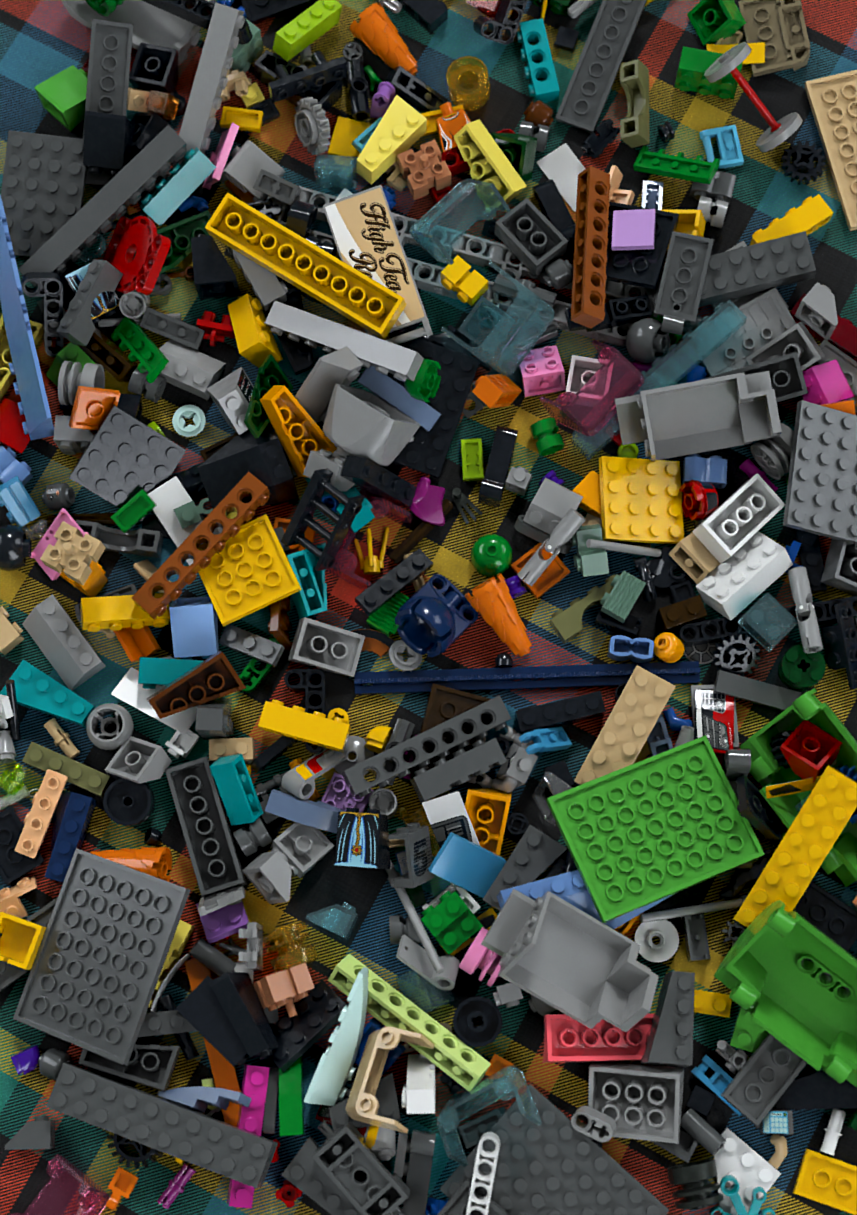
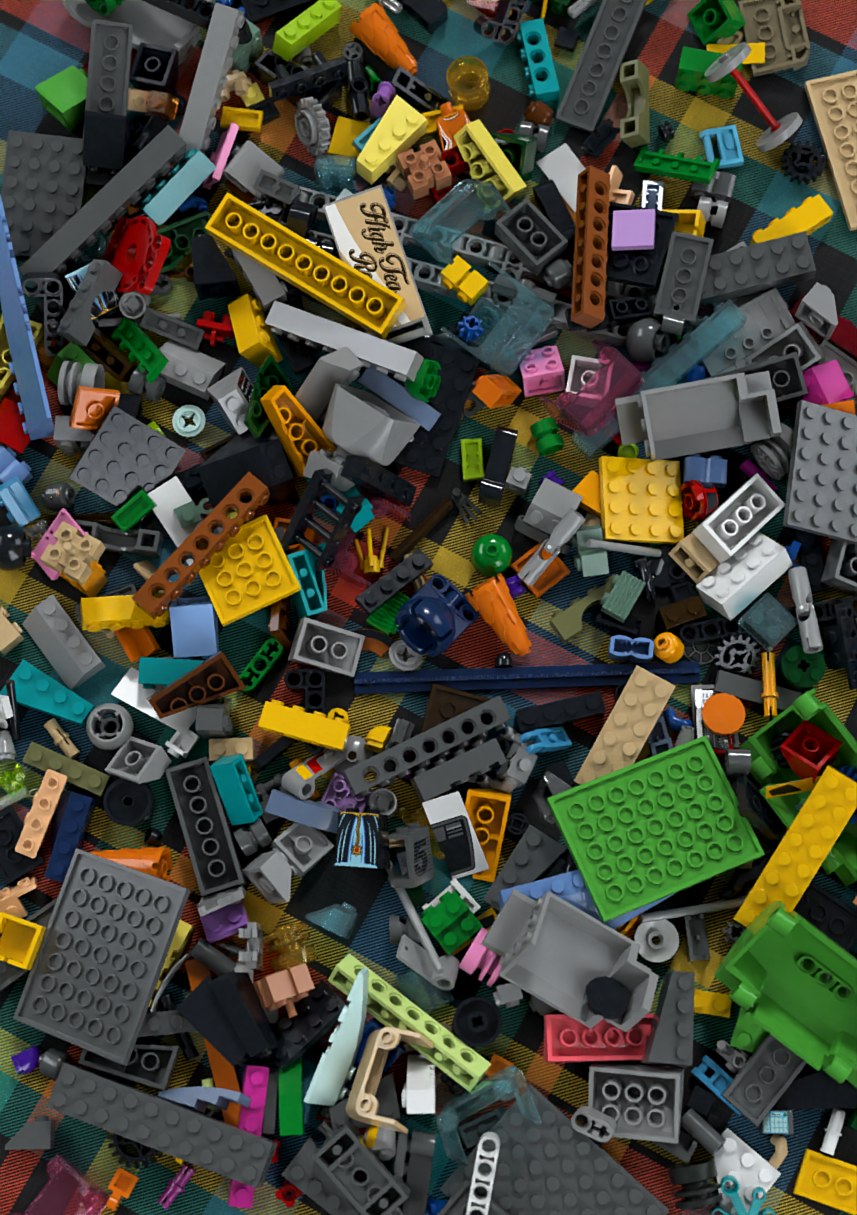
(251, 645): dark grey plate -> none
(428, 502): magenta arm -> none
(467, 865): dark azure tile -> none
(470, 328): none -> blue gear
(606, 997): none -> black tile
(723, 714): none -> orange tile
(769, 685): none -> light orange pin

